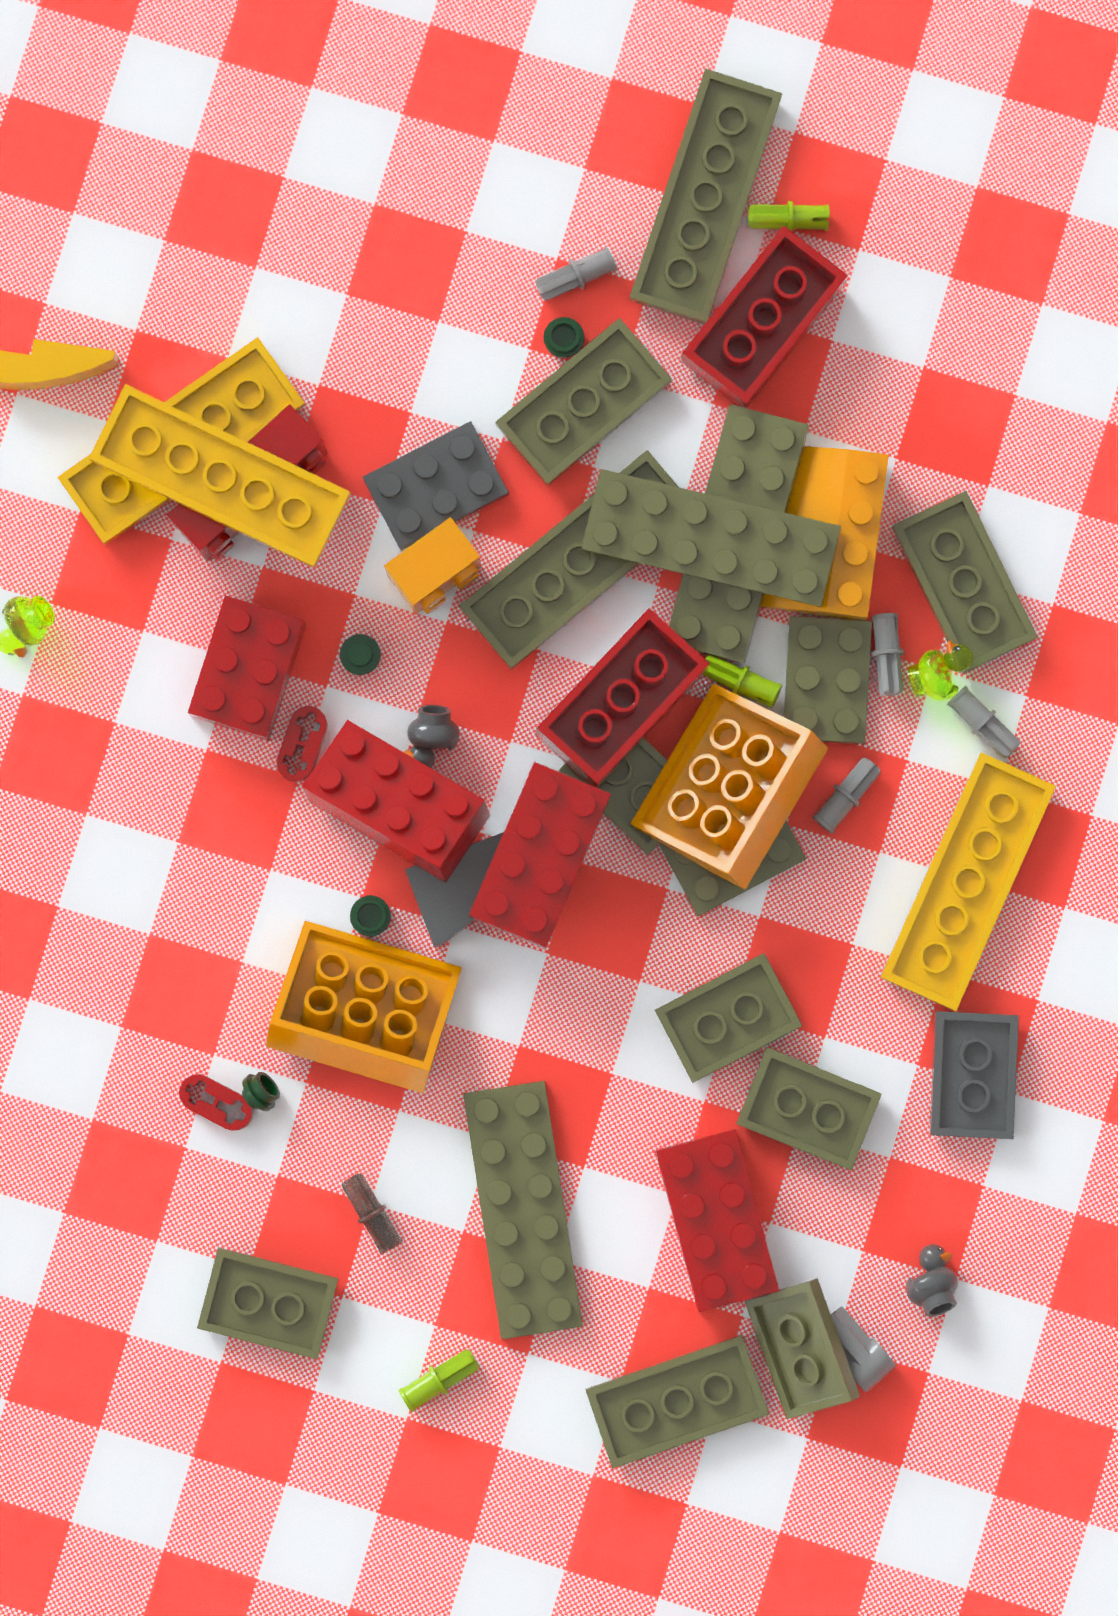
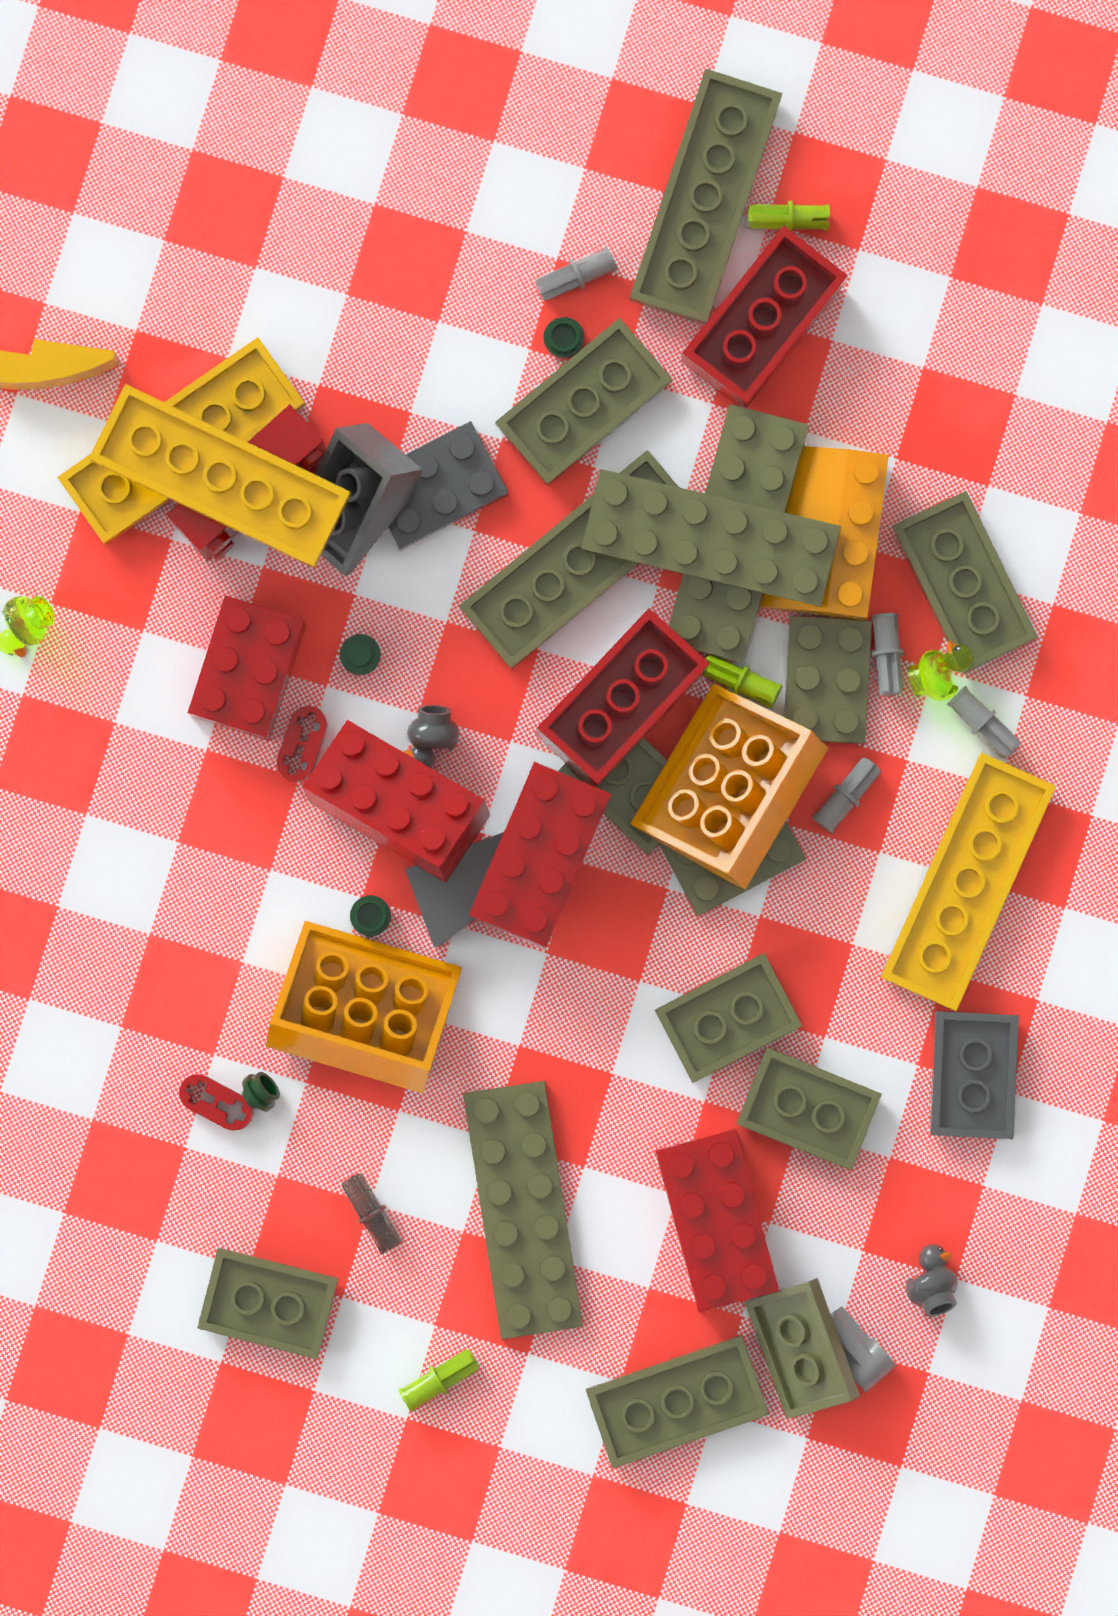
(379, 485): none -> dark grey slope
(434, 567): light orange brick -> none

